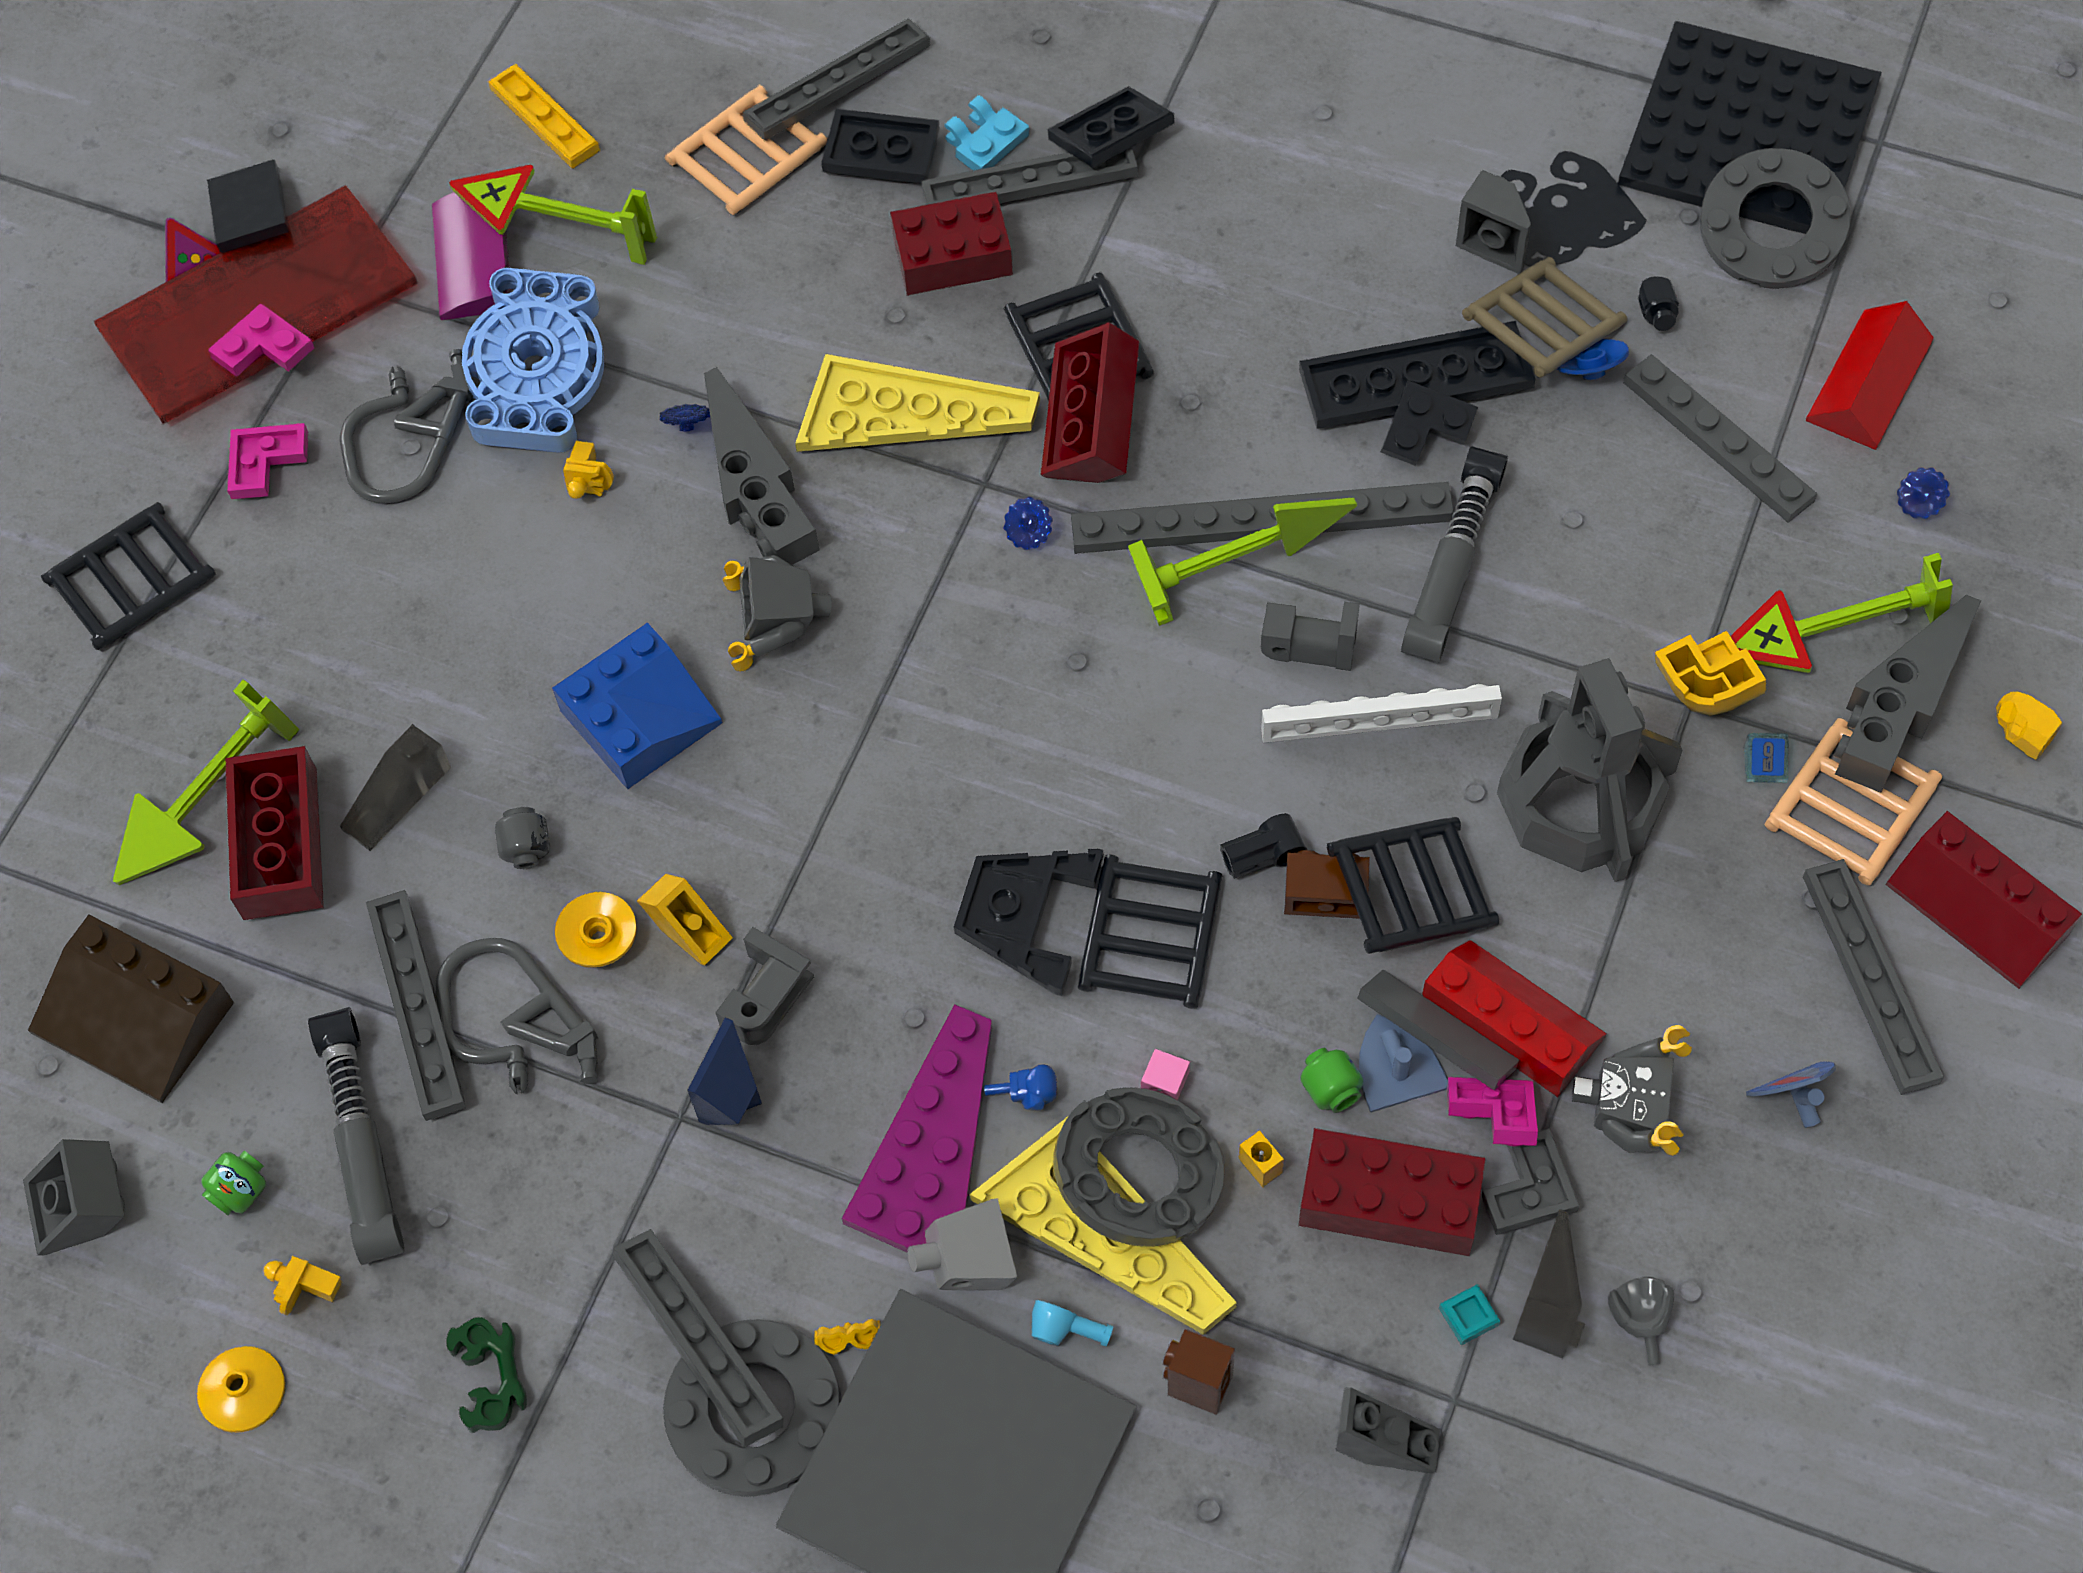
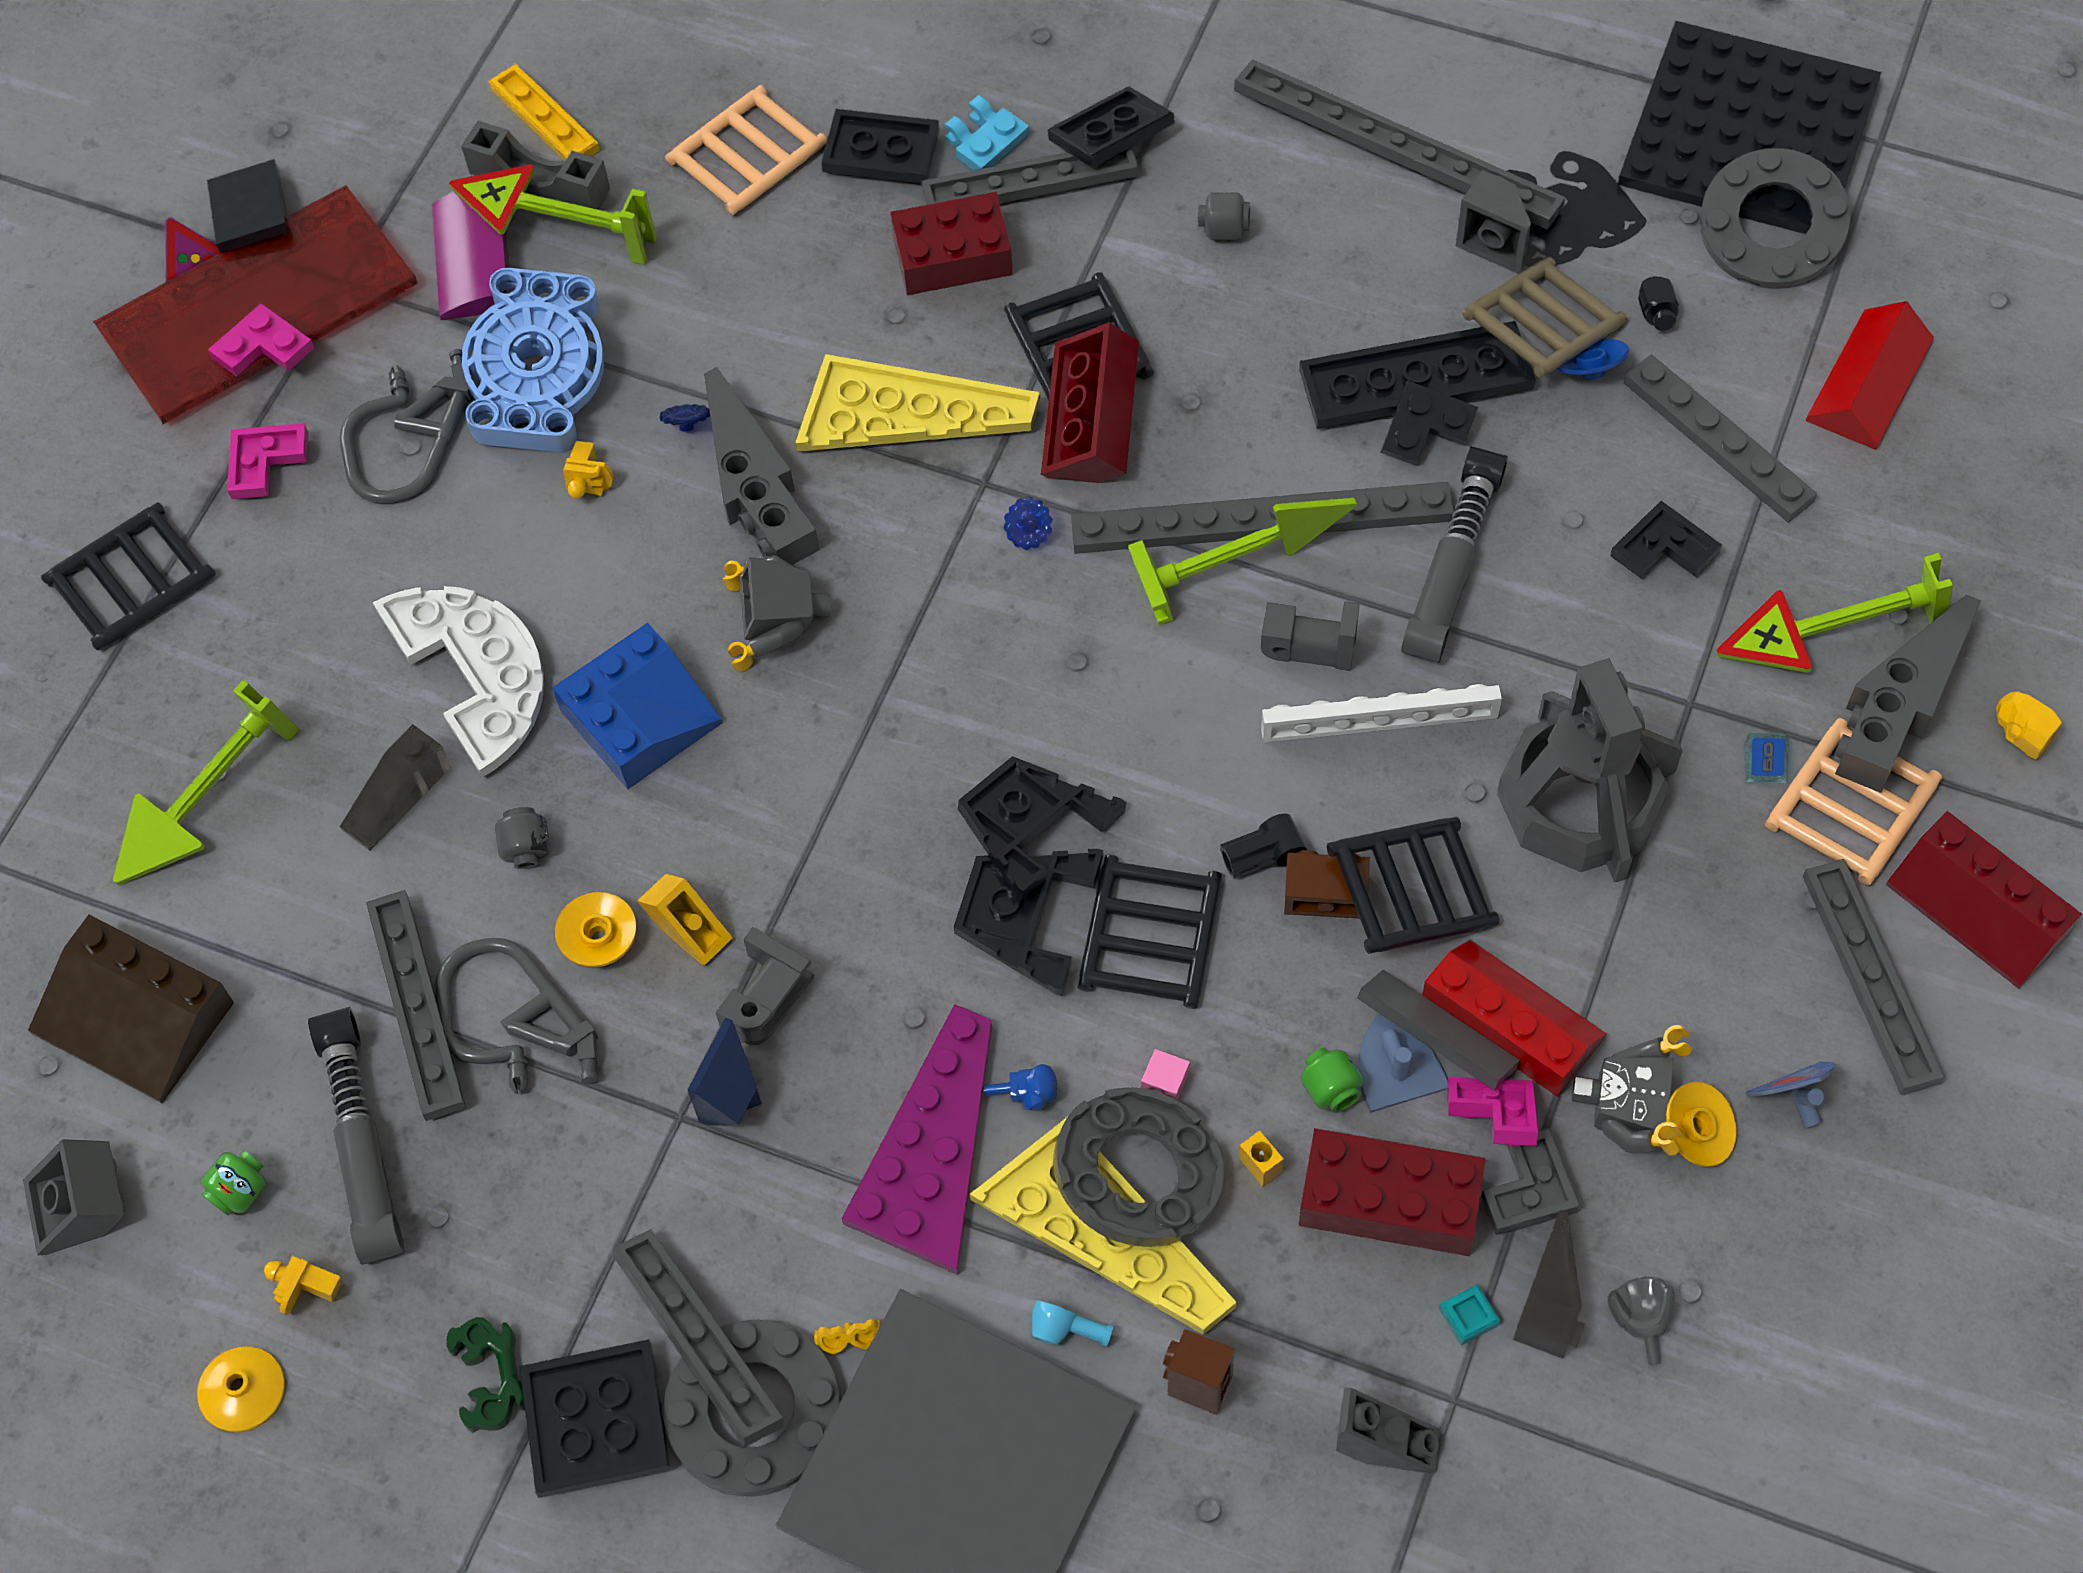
(273, 833): dark red brick -> none
(492, 654): none -> white plate
(575, 180): none -> dark grey arch
(594, 1418): none -> black plate
(836, 79): dark grey tile -> none
(967, 1250): light grey torso -> none
(1020, 804): none -> black wing
(1224, 216): none -> dark grey head
(1386, 137): none -> dark grey plate
(1668, 534): none -> black plate
(1705, 1122): none -> yellow dish
(1710, 675): yellow brick -> none
(1923, 493): clear blue piece -> none

